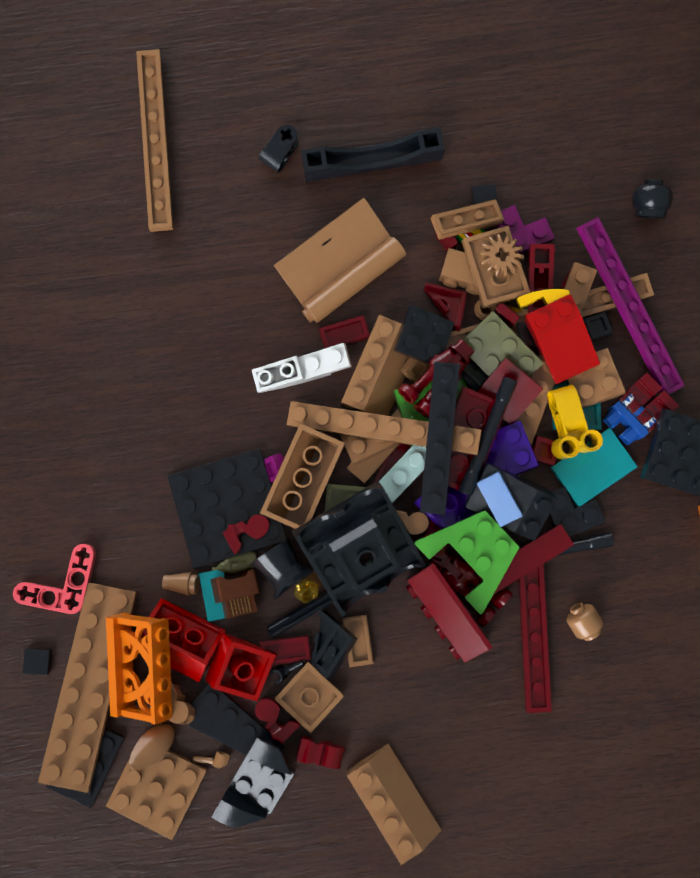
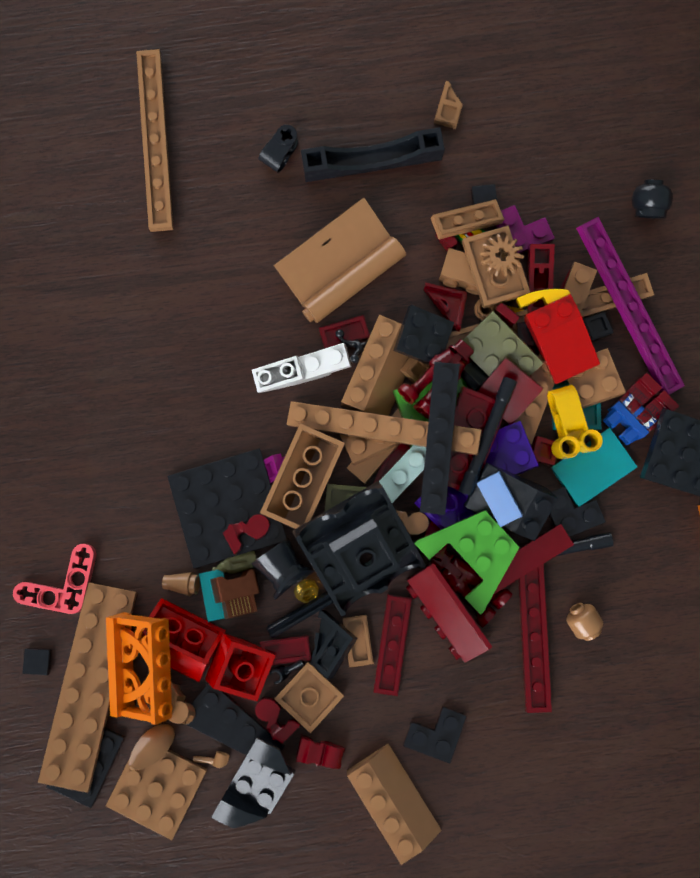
(351, 343): none -> black piece
(392, 645): none -> dark red tile
(437, 742): none -> black plate
(449, 108): none -> medium nougat tile

